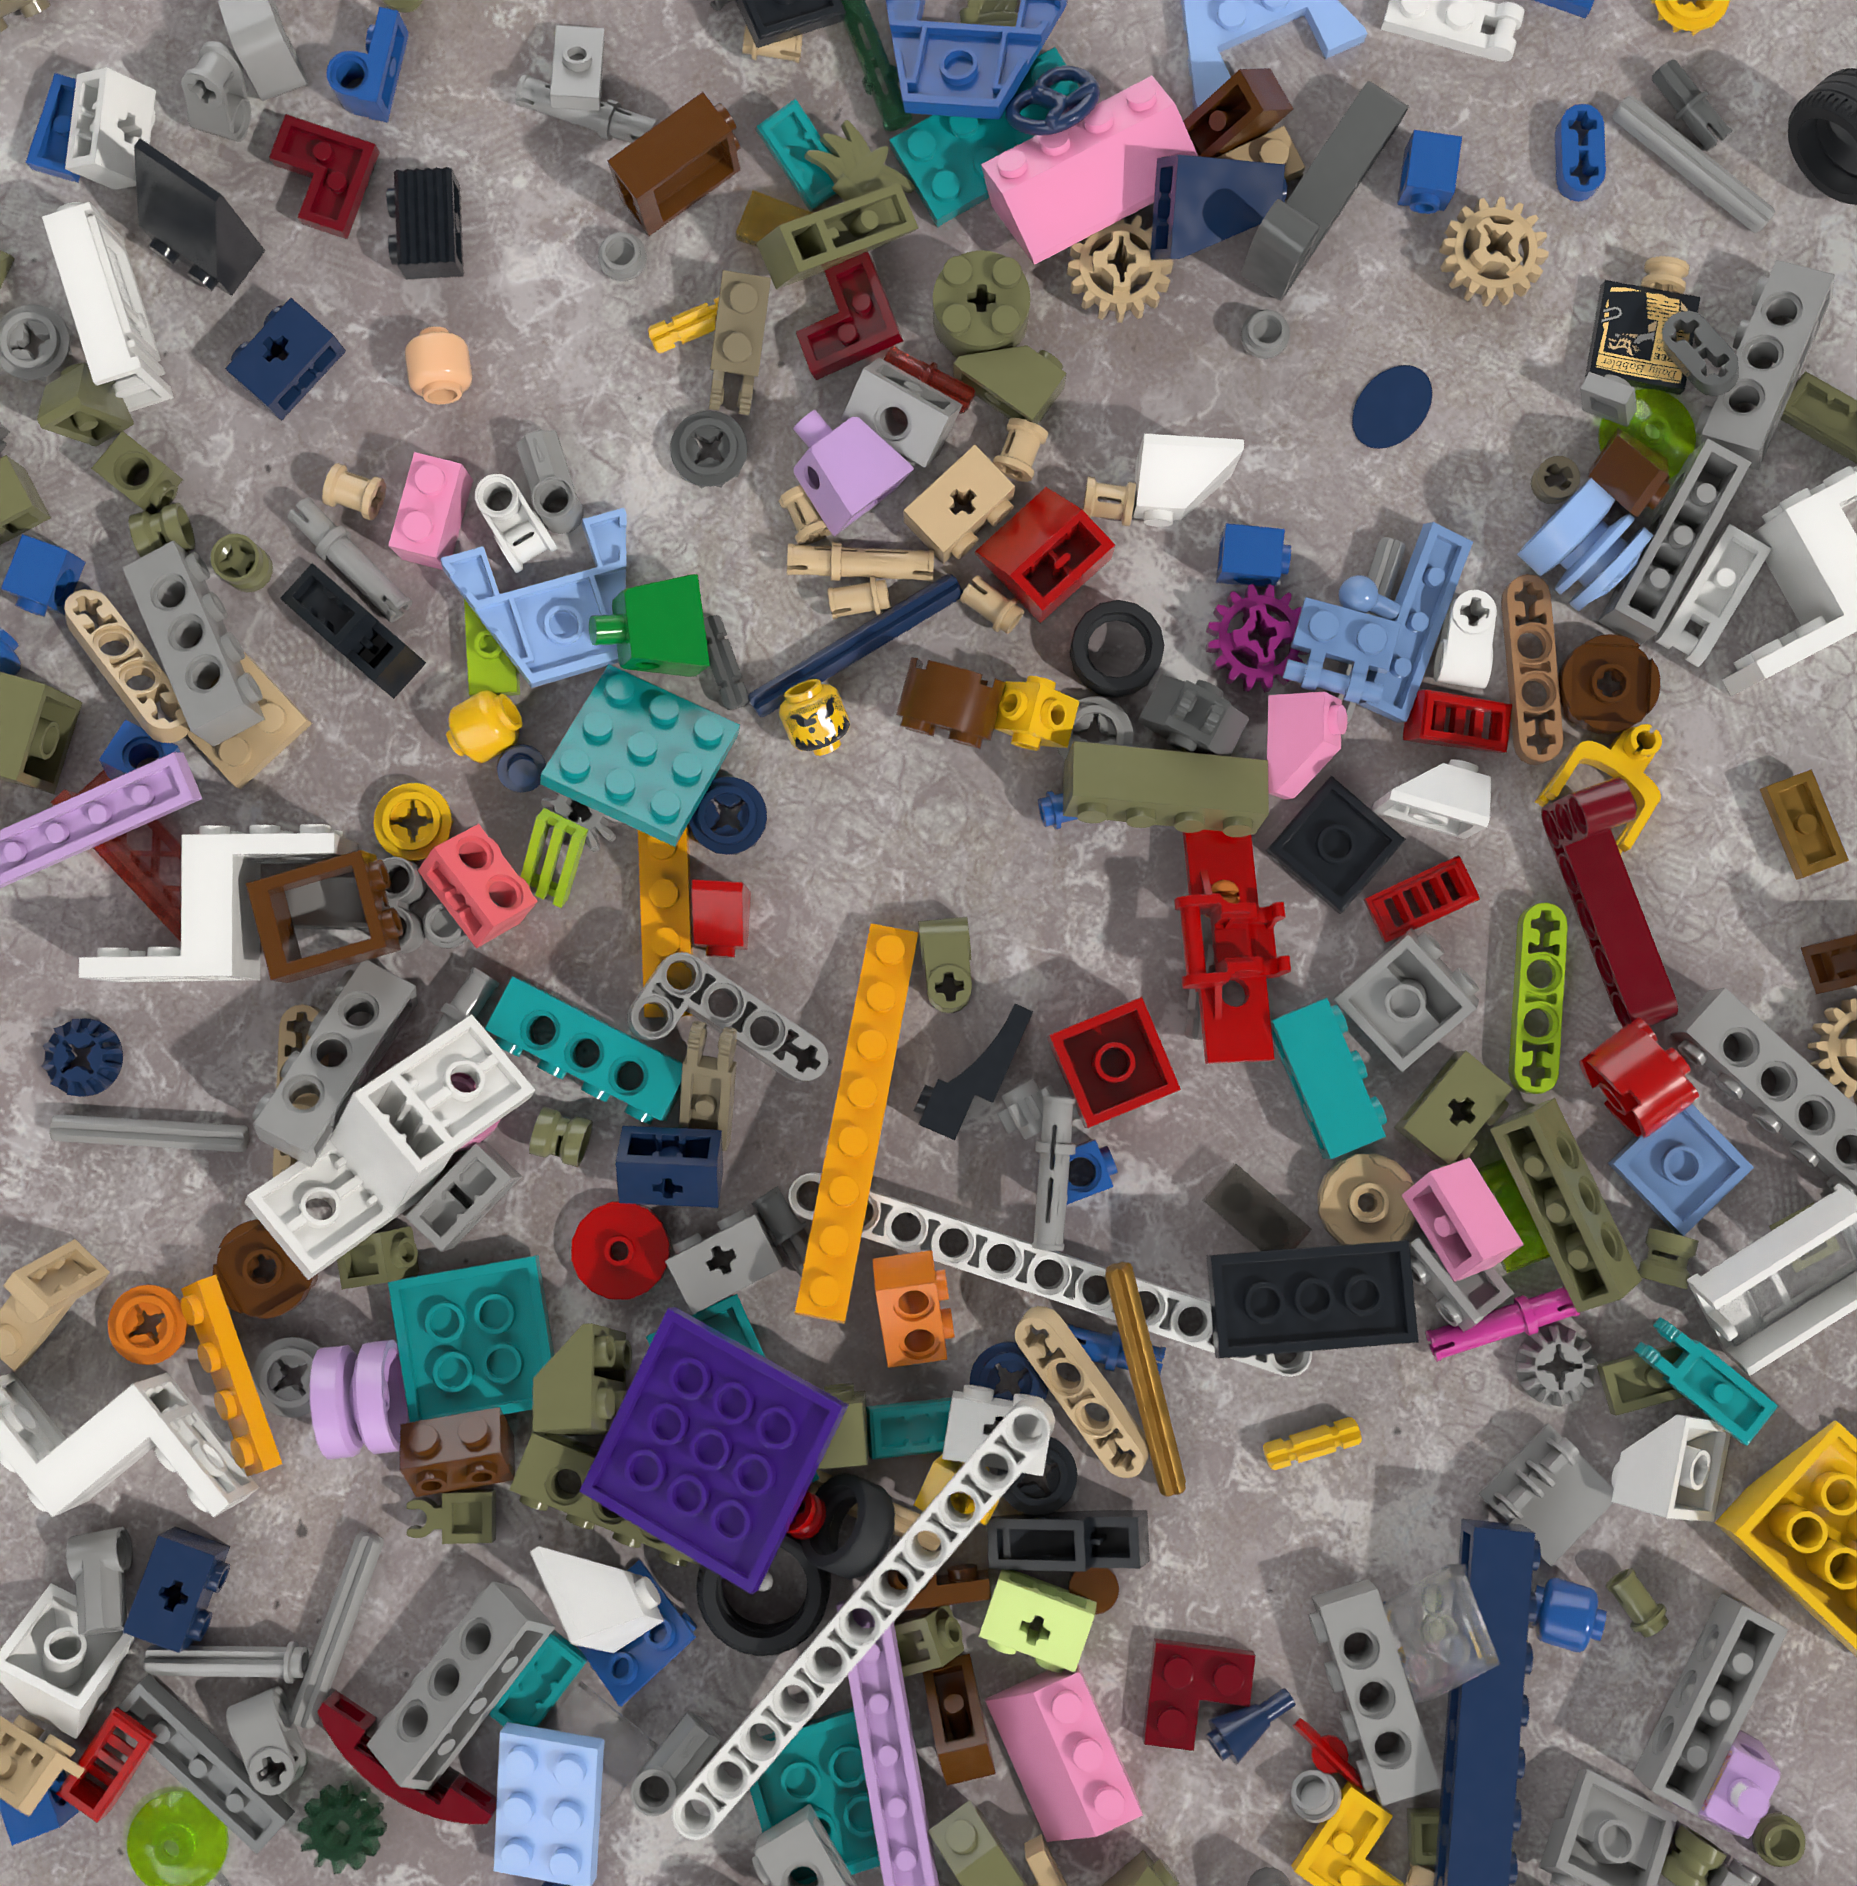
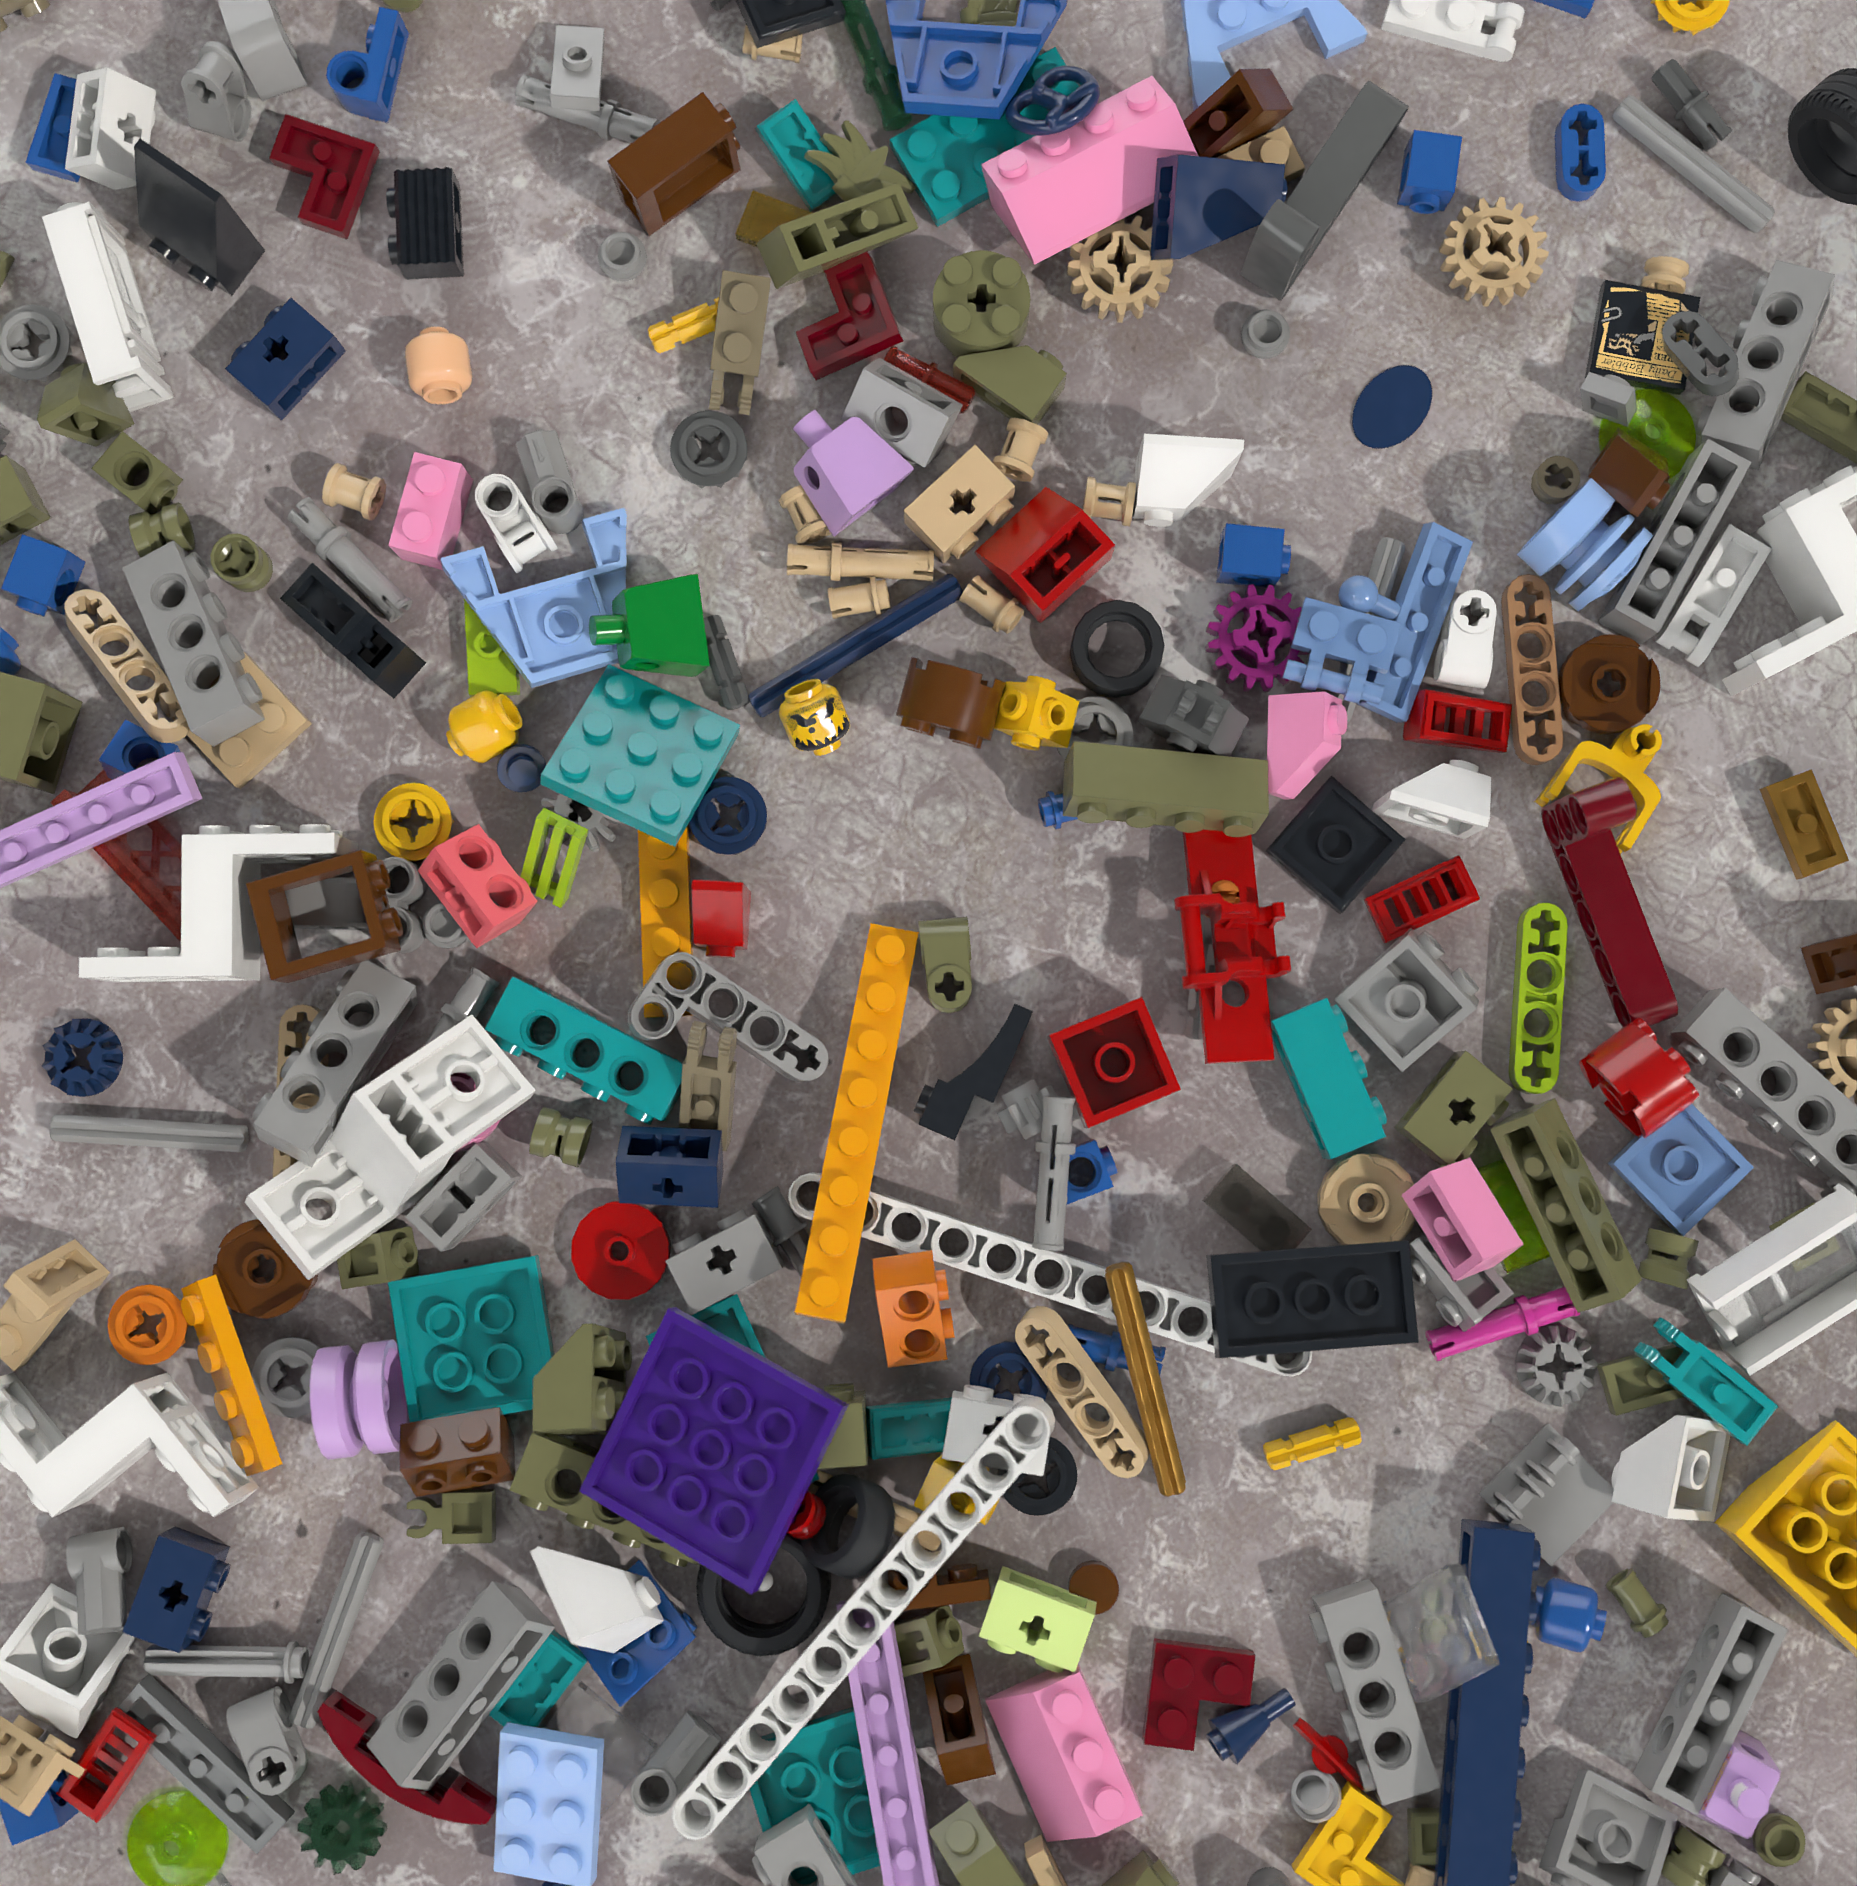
(1069, 1540): black slope -> none

